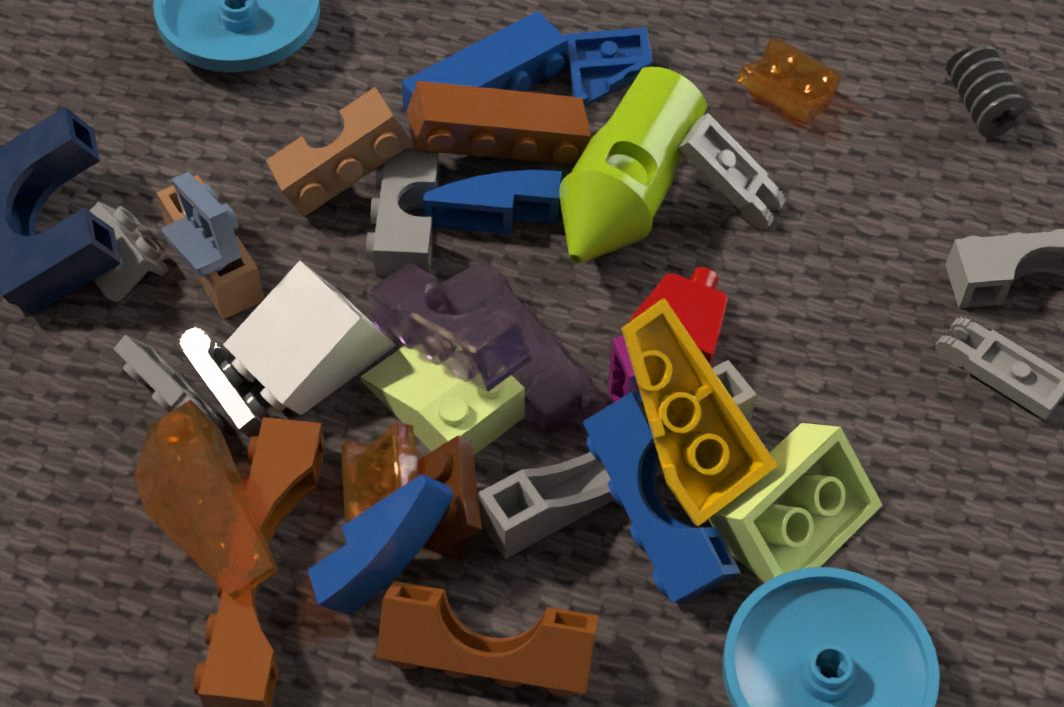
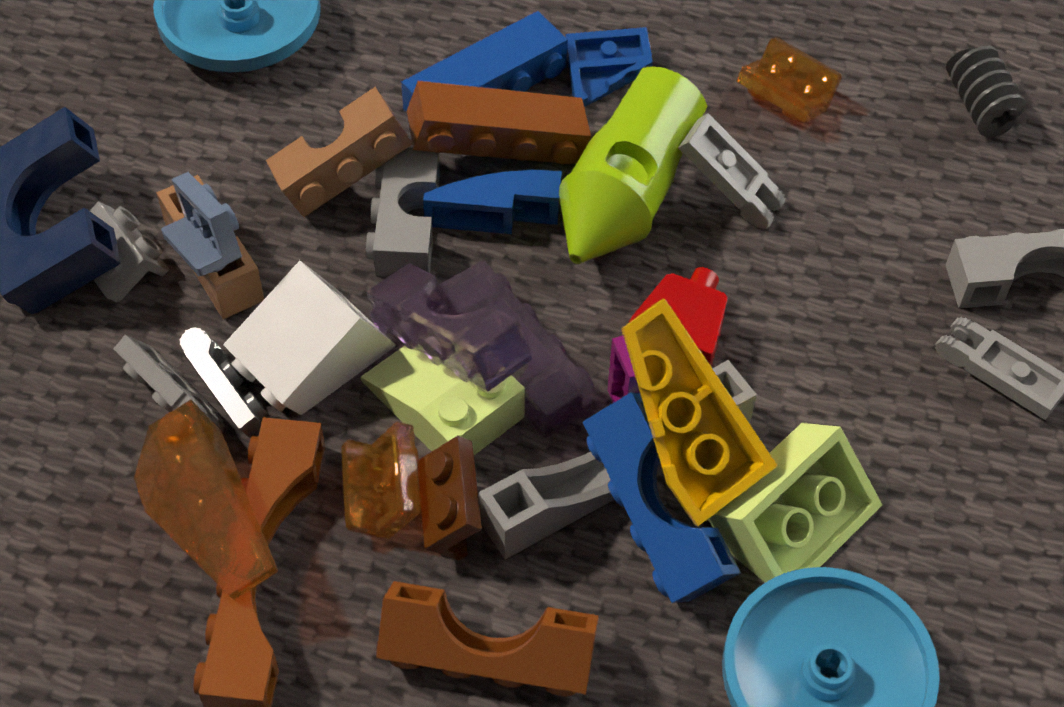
(379, 545): blue slope -> none

